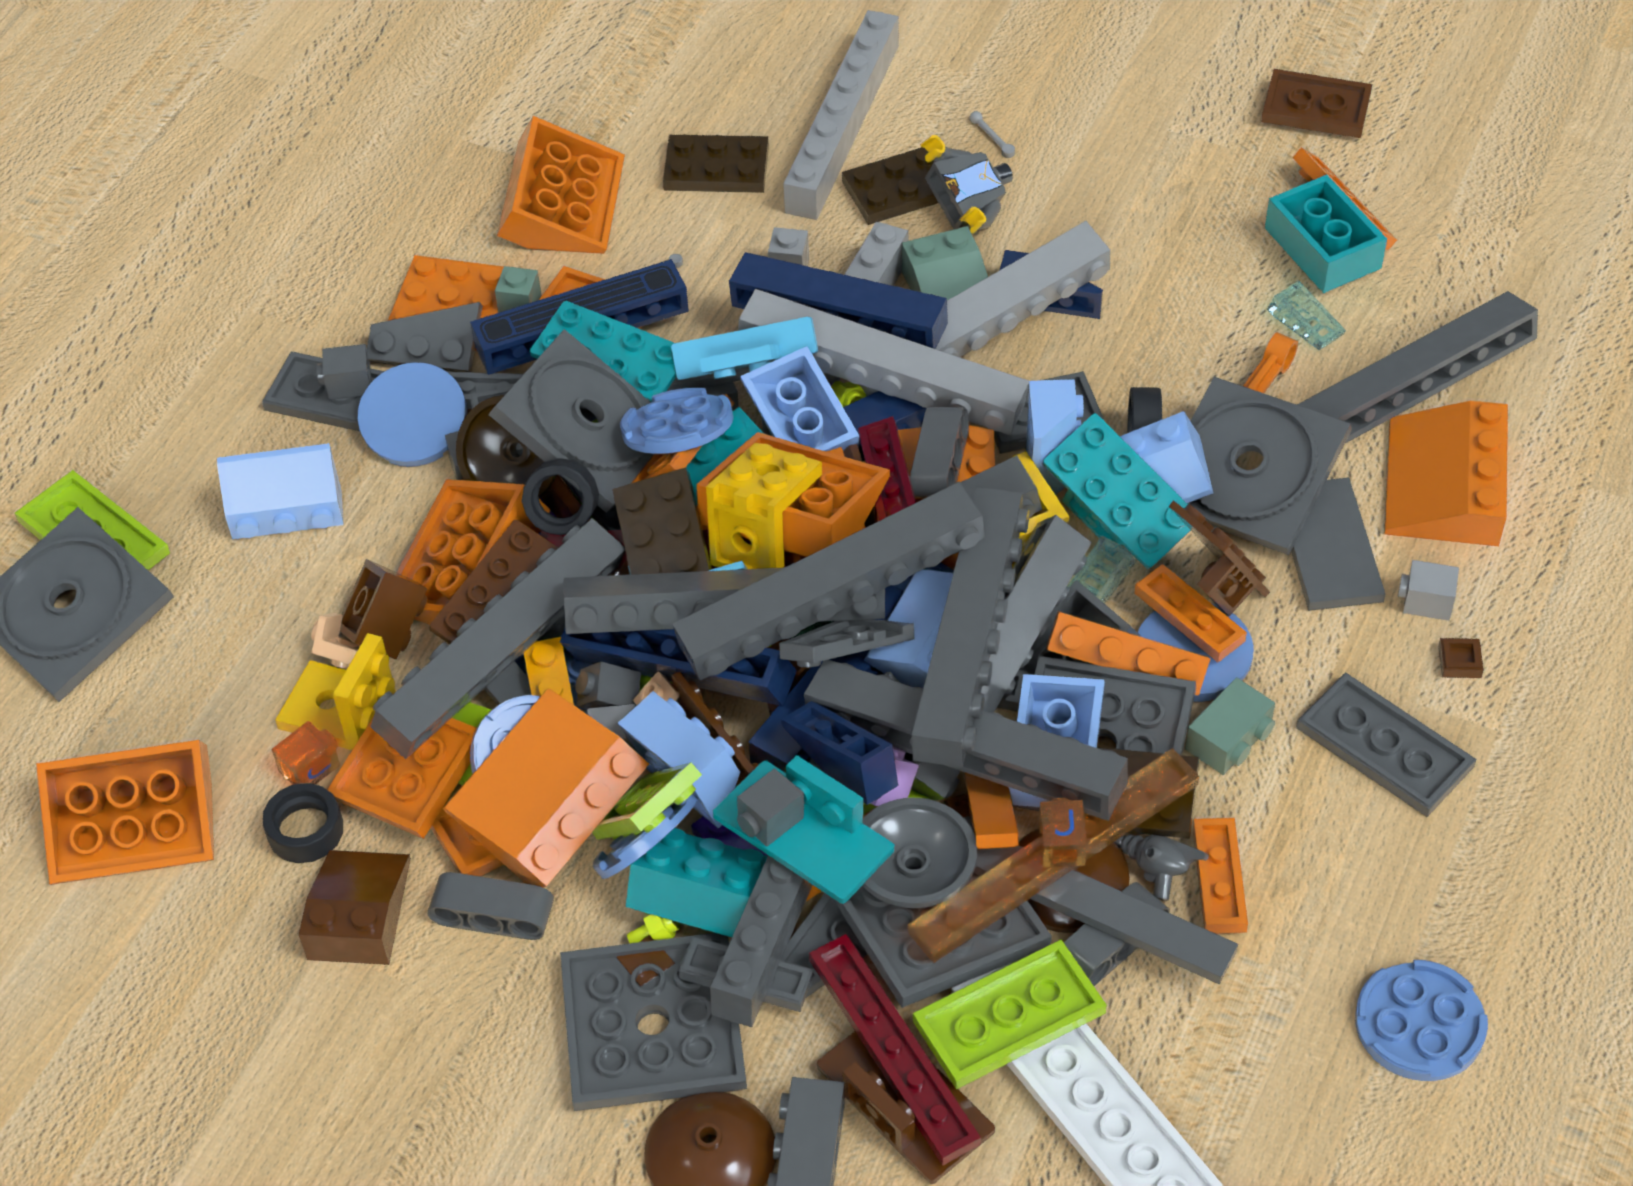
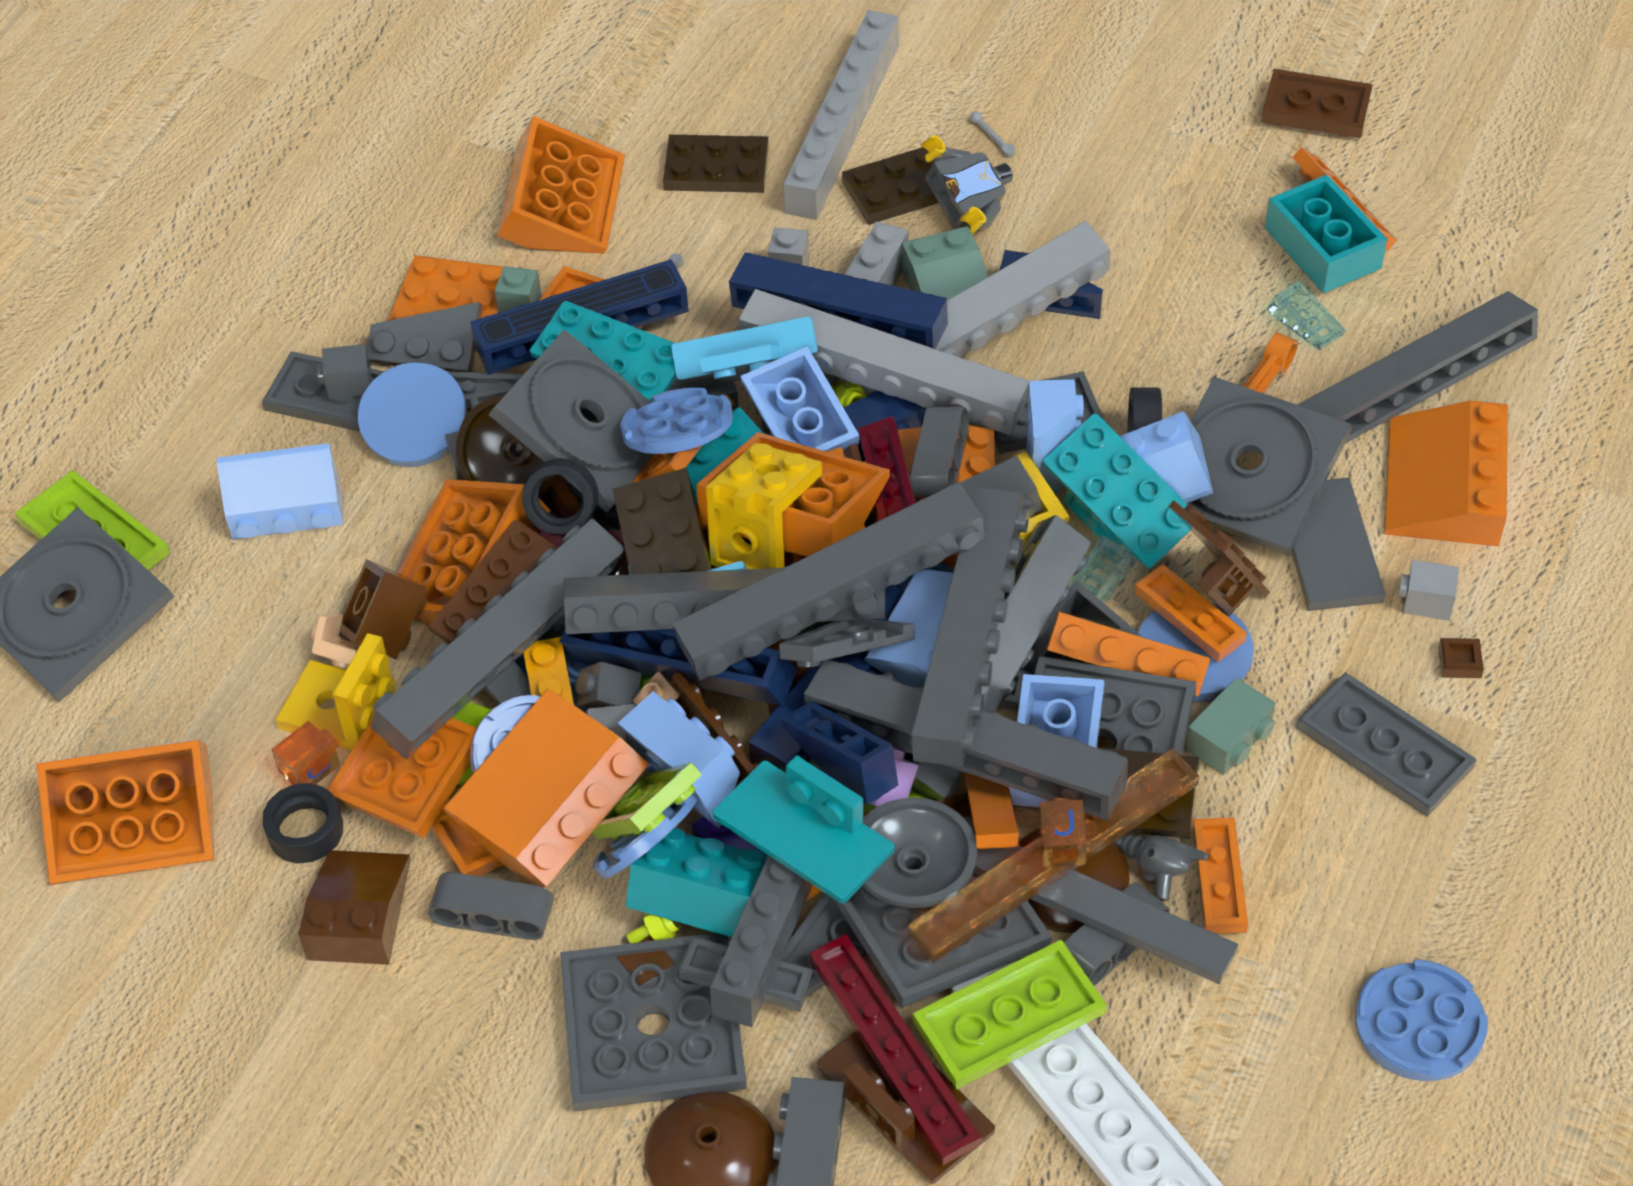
(770, 807): dark grey brick -> none

